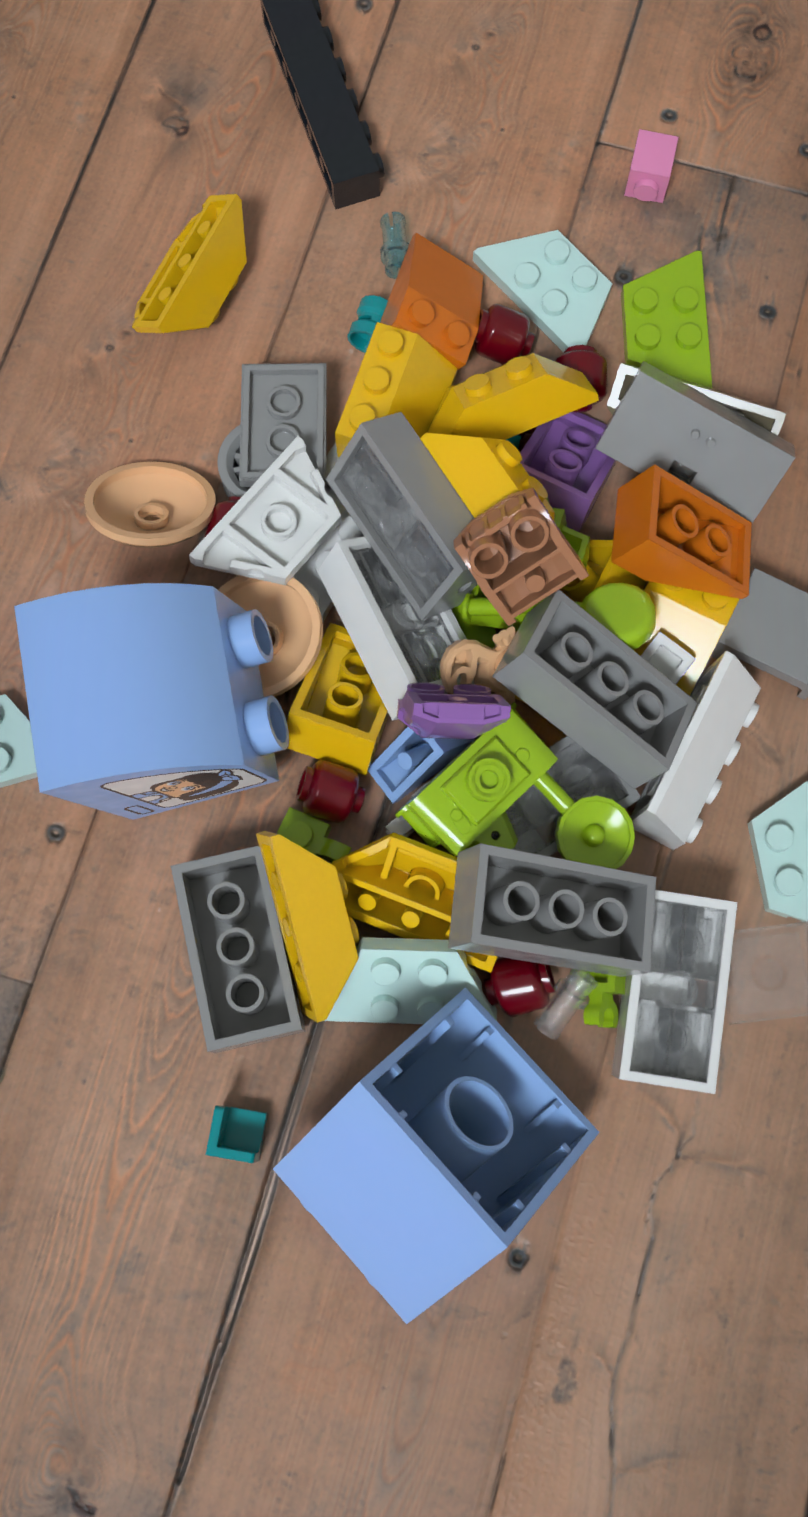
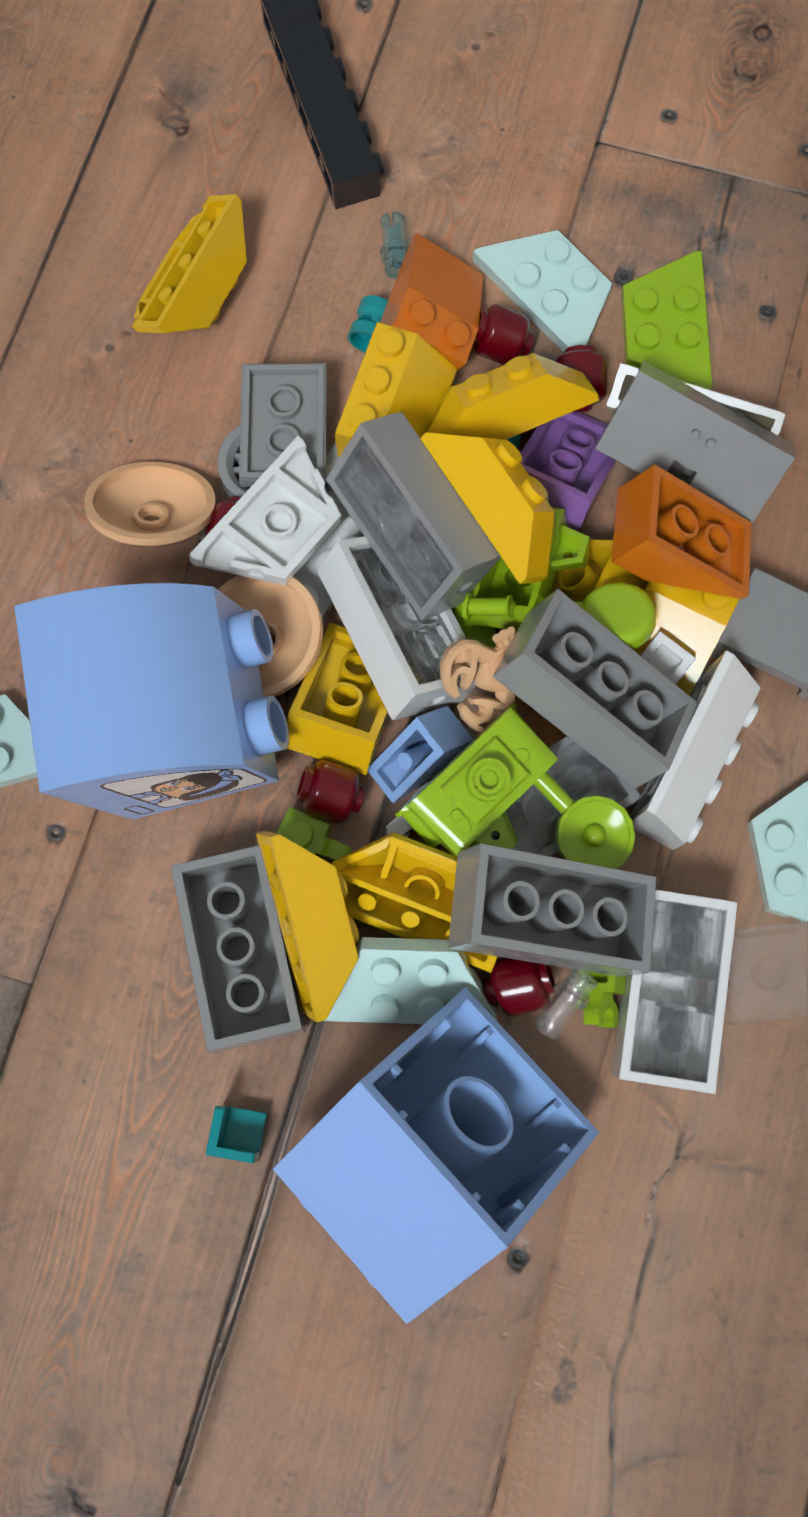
(451, 716): medium lavender slope -> none
(518, 554): nougat slope -> none
(651, 166): bright pink brick -> none

